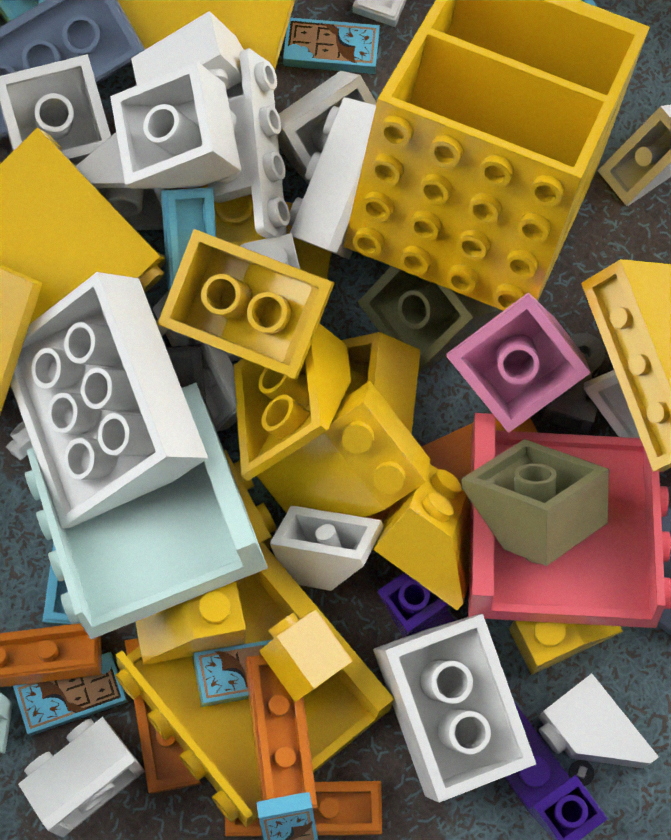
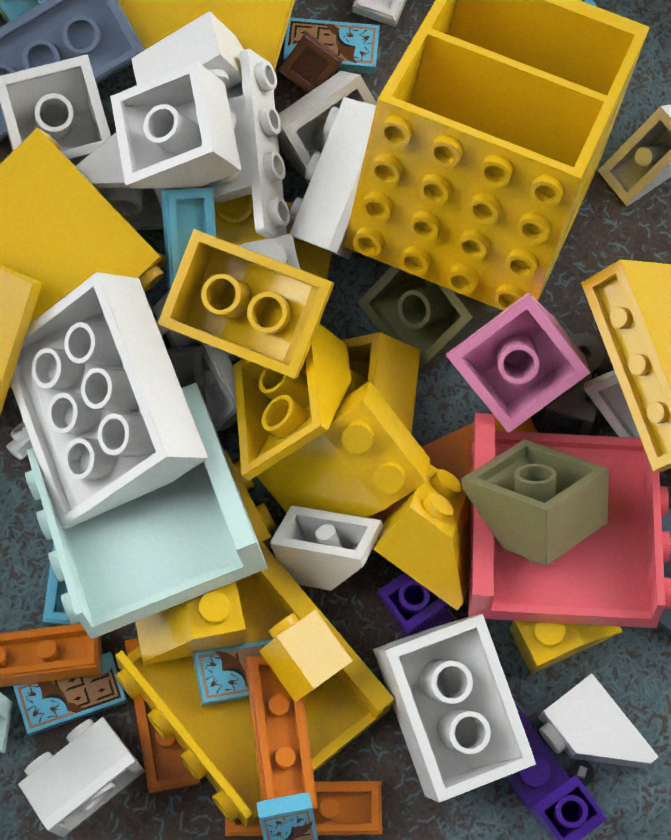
(310, 63): none -> reddish brown tile

